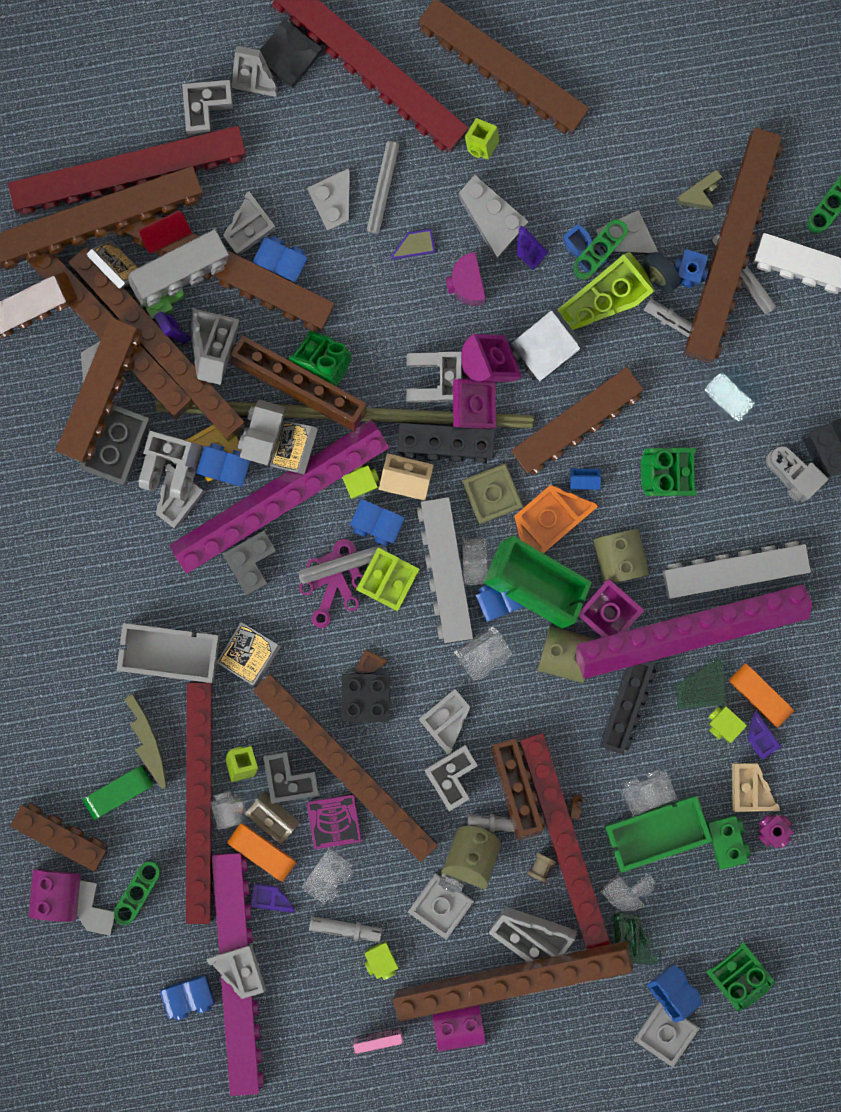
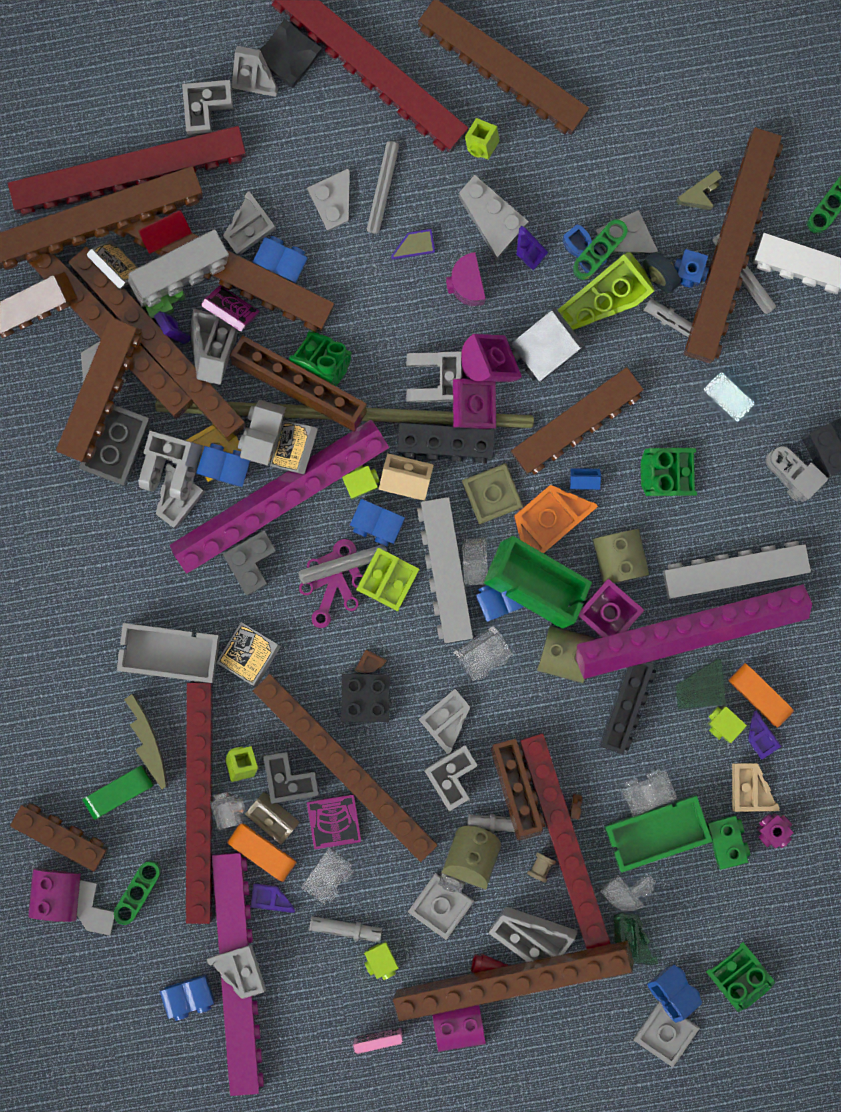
(230, 308): none -> magenta tile
(483, 963): none -> dark red cone

